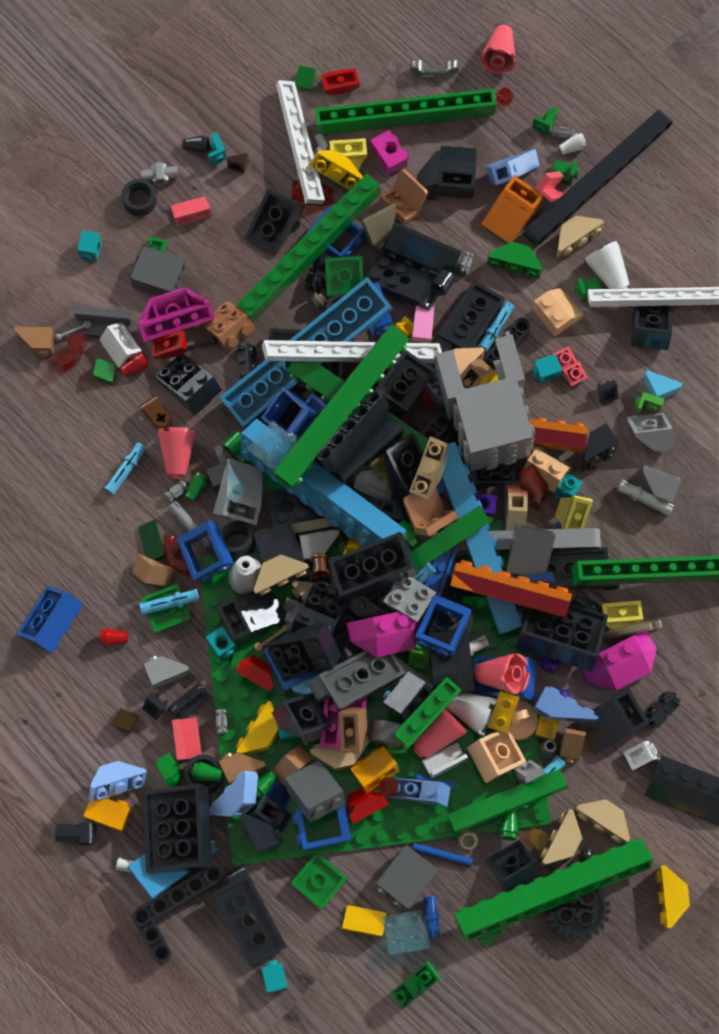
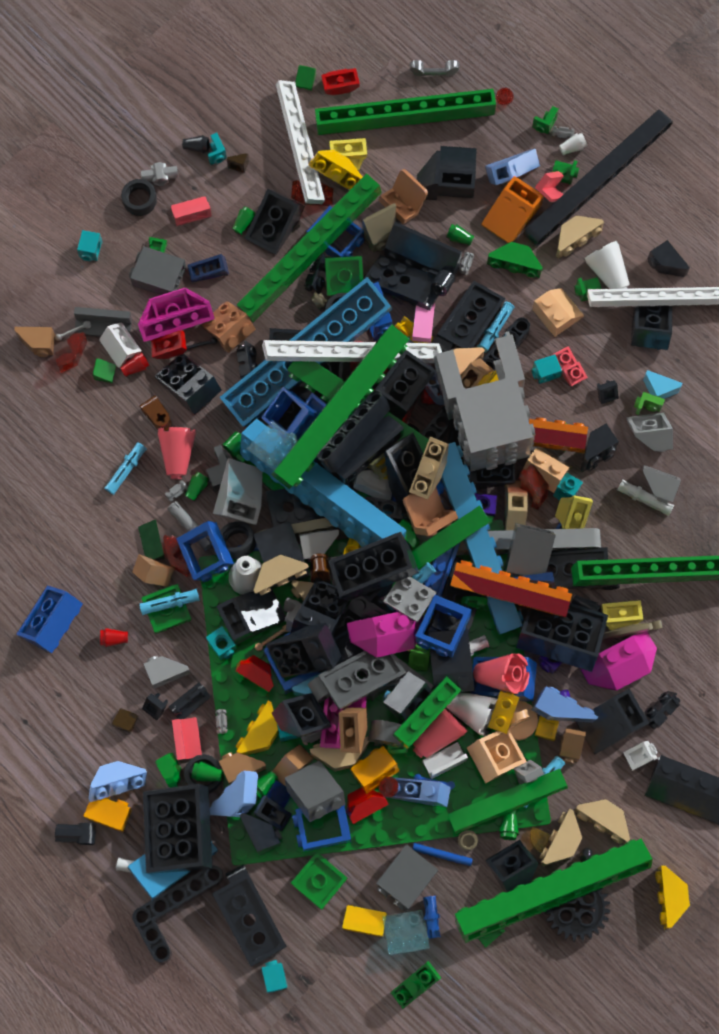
(209, 274): none -> dark blue slope
(243, 219): none -> green cone
(322, 144): light grey arm -> none
(390, 162): dark pink brick -> none
(459, 235): none -> green cone
(499, 52): coral cone -> none
(546, 753): dark grey cone -> none
(667, 260): none -> black slope

